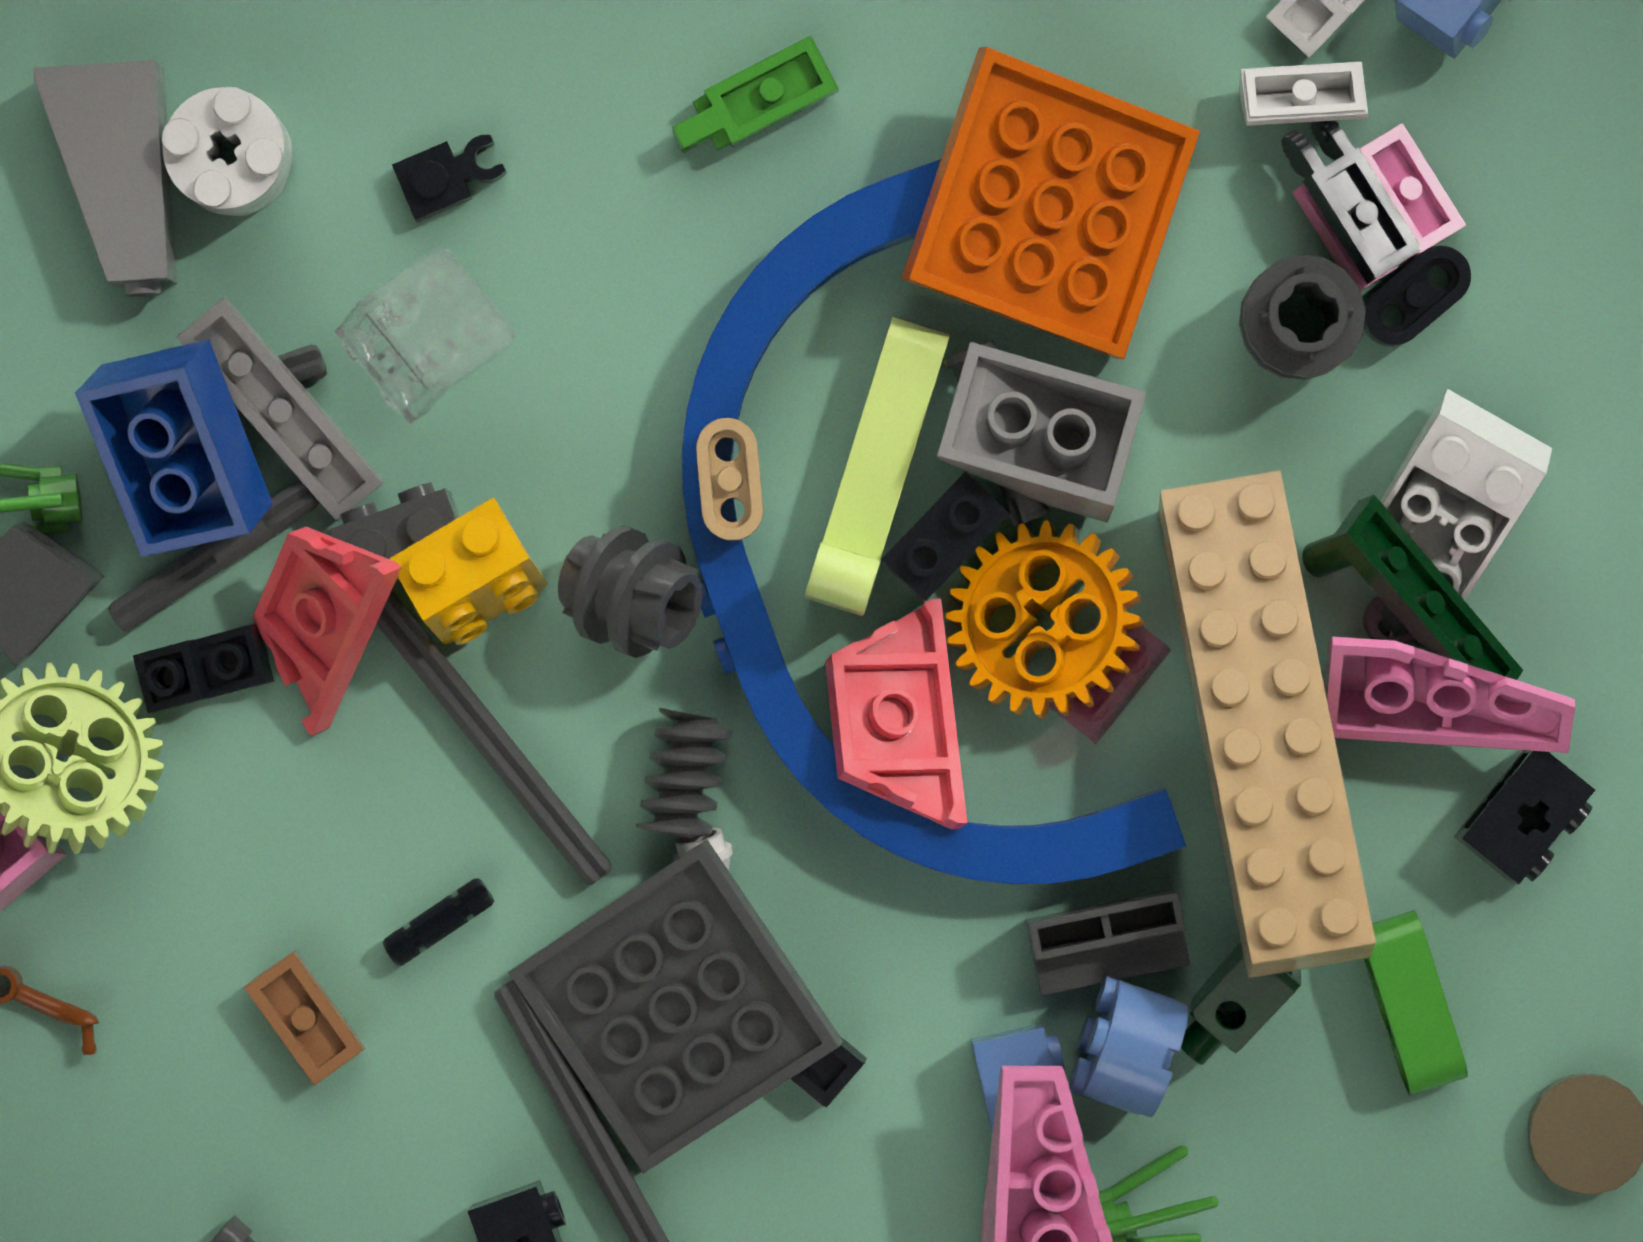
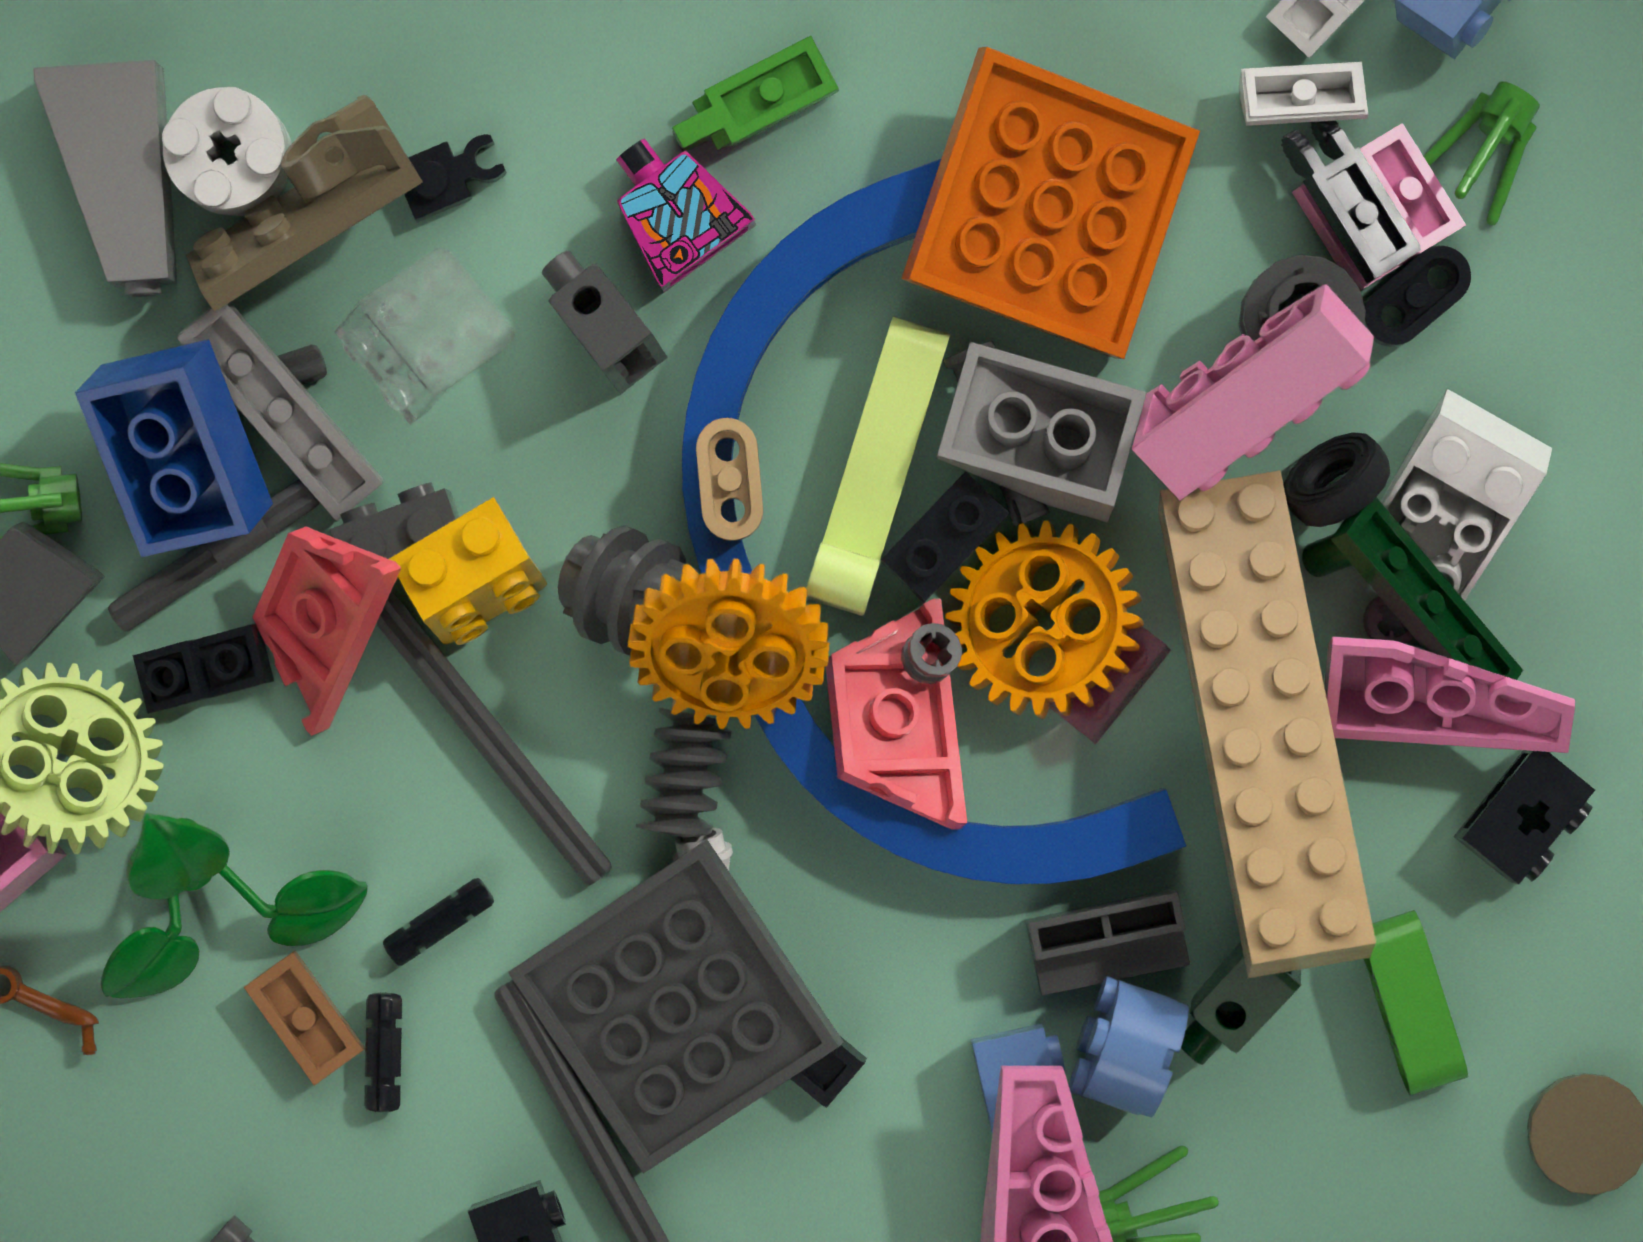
(185, 856): none -> green plant
(334, 188): none -> dark tan plate
(383, 1052): none -> black axle
(613, 332): none -> dark grey torso
(678, 212): none -> torso
(728, 643): none -> light orange gear
(949, 655): none -> dark grey bush
(1251, 392): none -> bright pink wedge
(1325, 505): none -> black tyre
(1504, 117): none -> bright green plant

